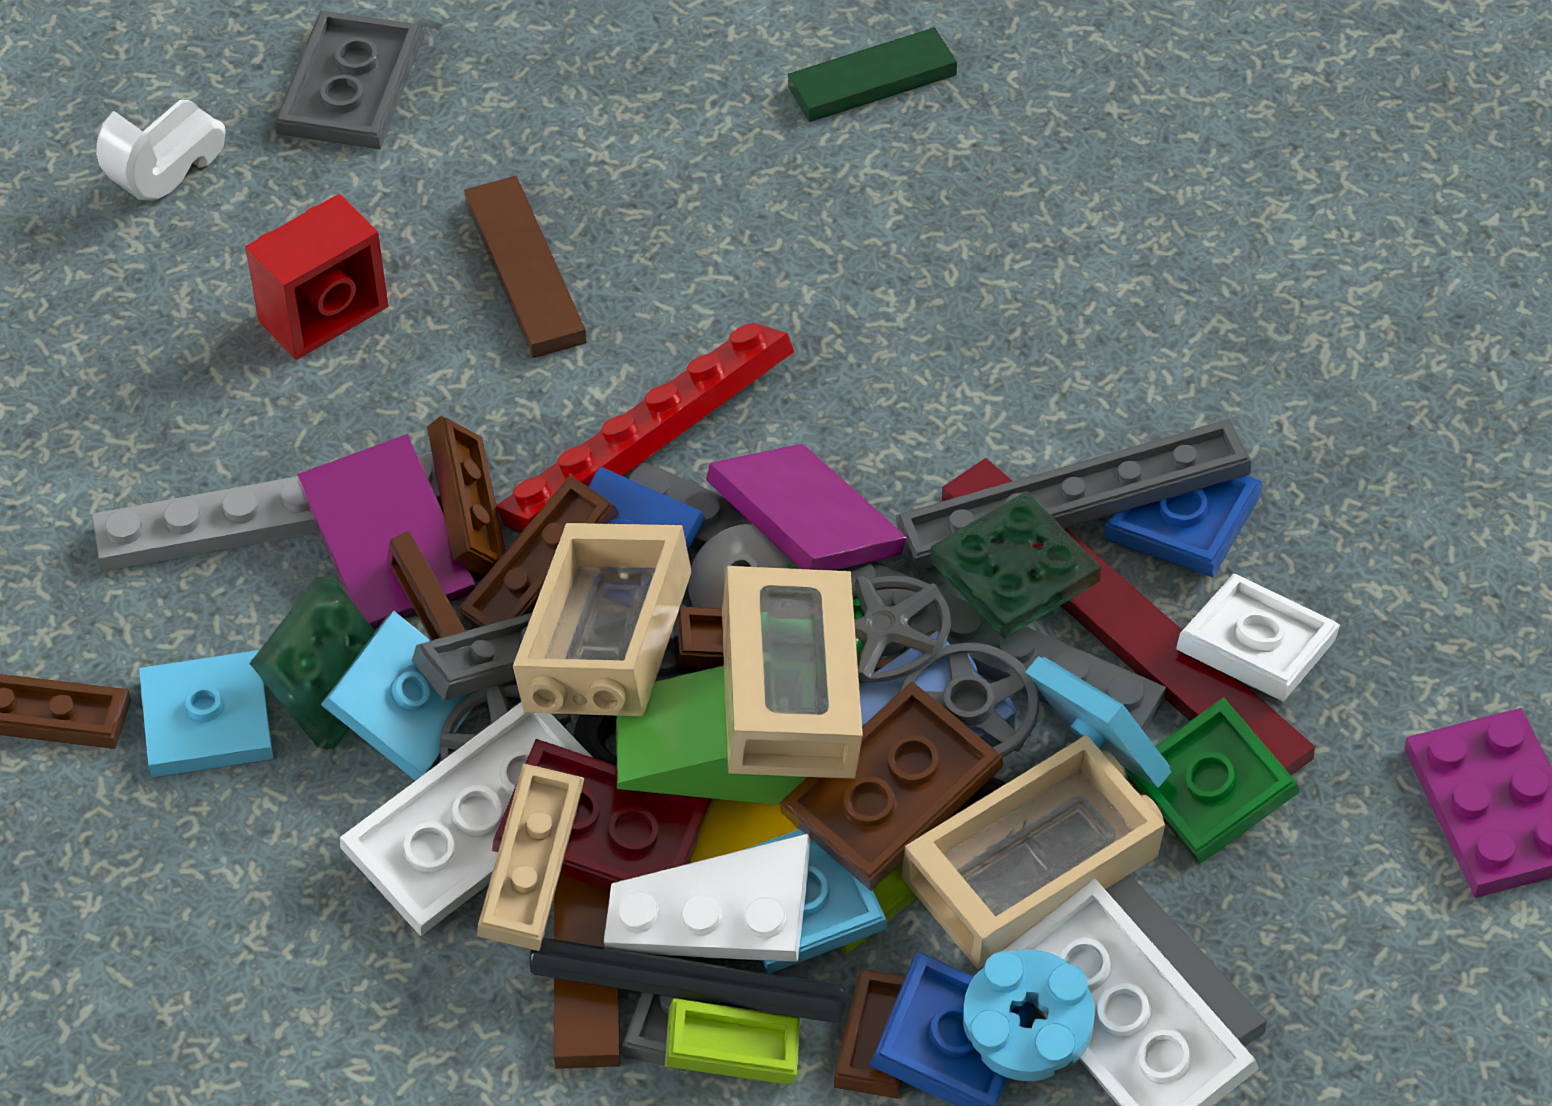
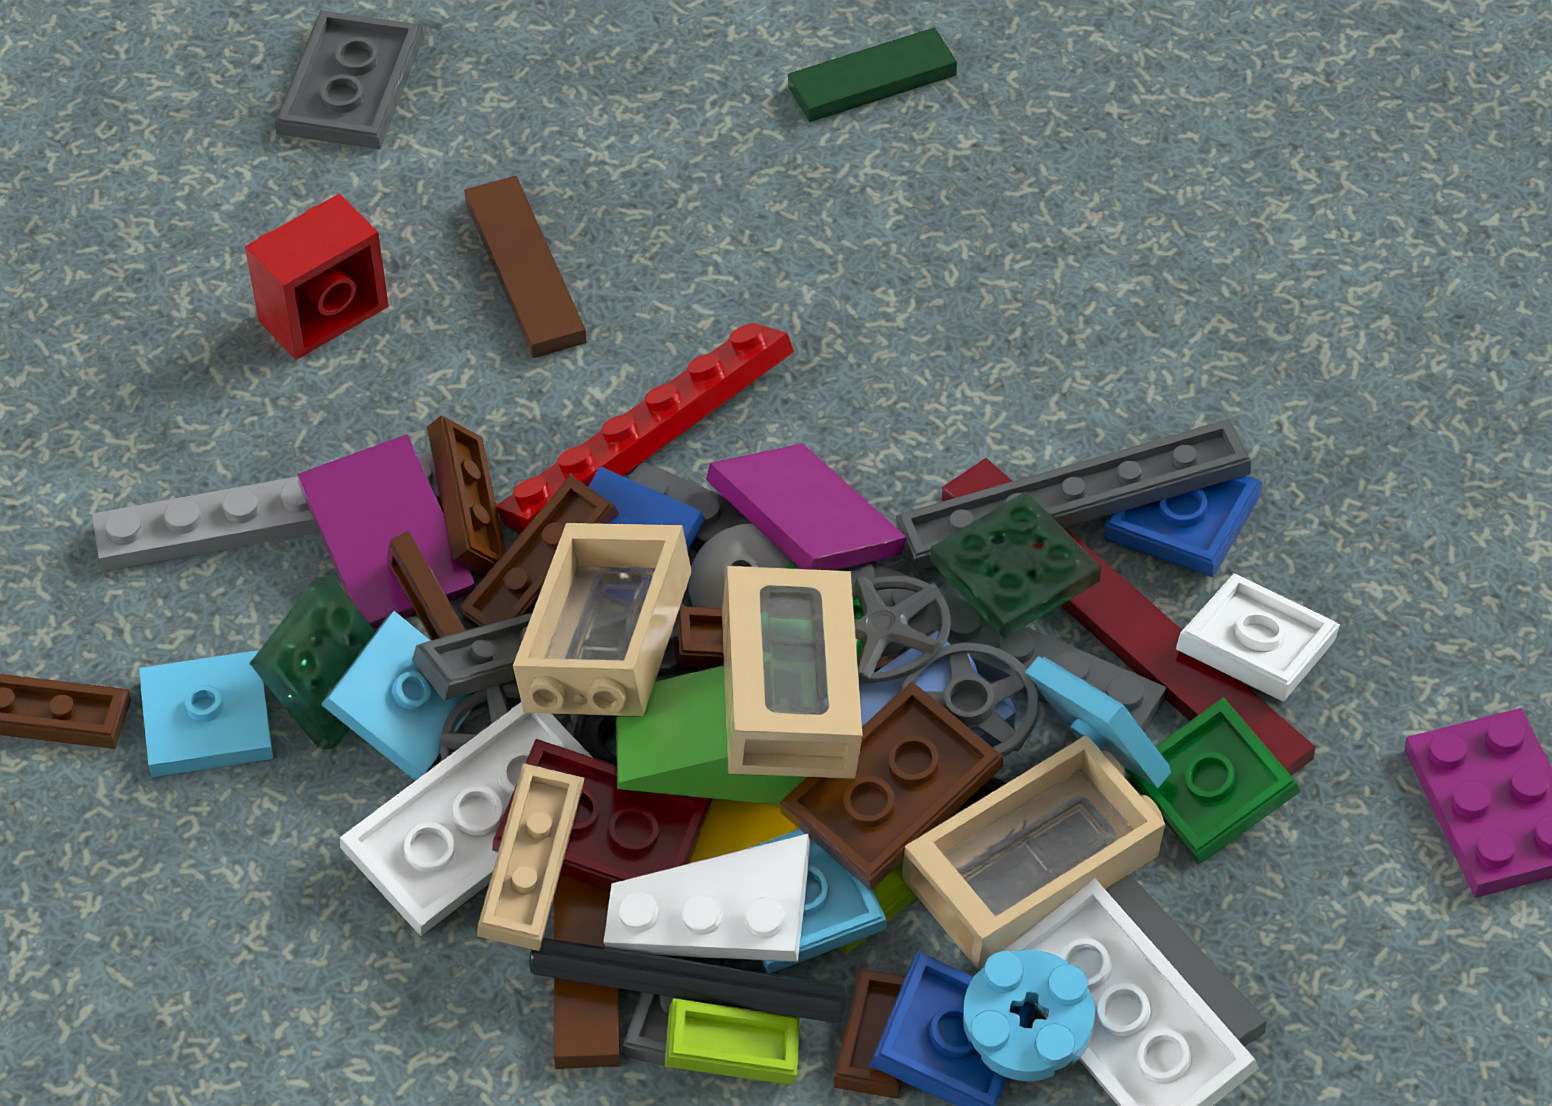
(159, 157): white animal -> none

